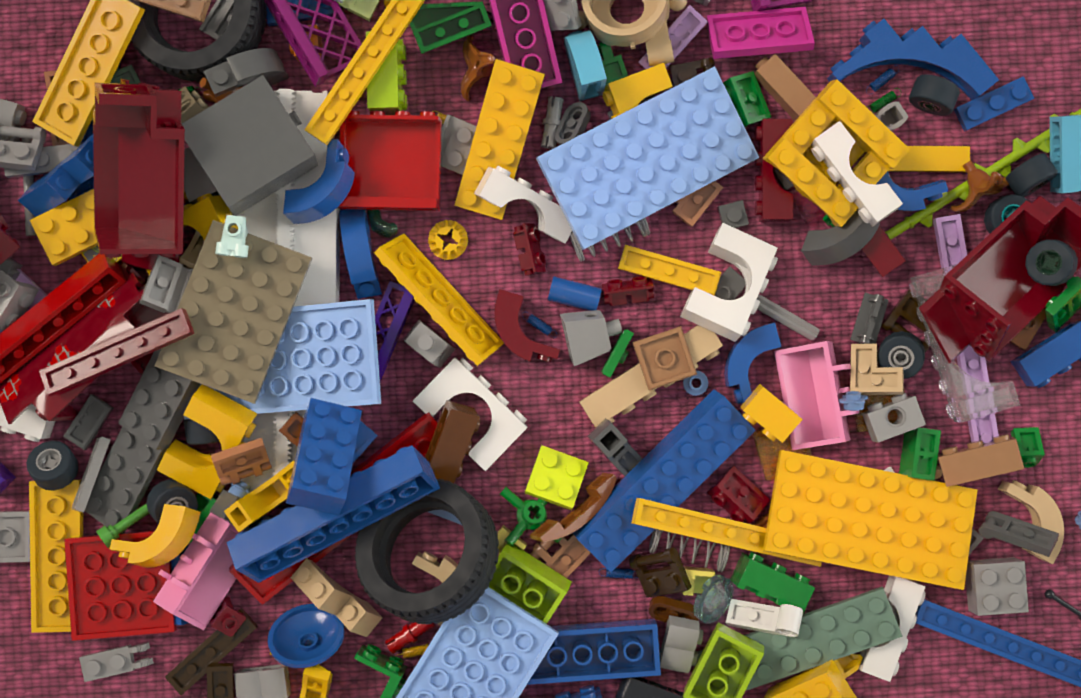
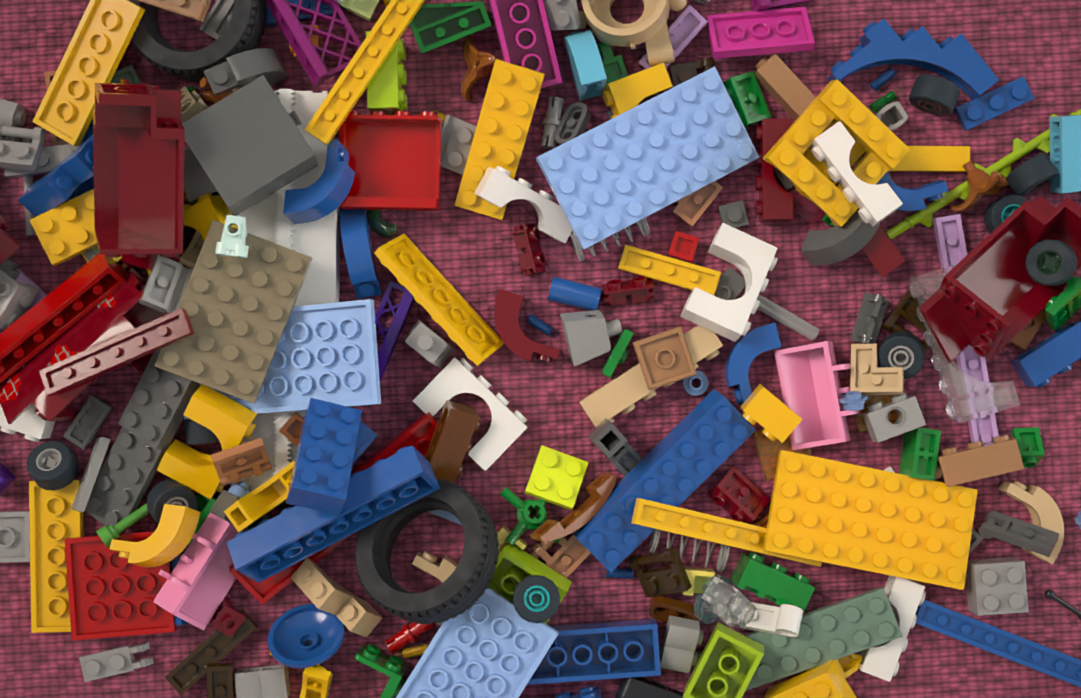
(451, 250): yellow gear -> none
(536, 607): none -> black wheel
(683, 246): none -> red plate
(729, 603): none -> clear brick

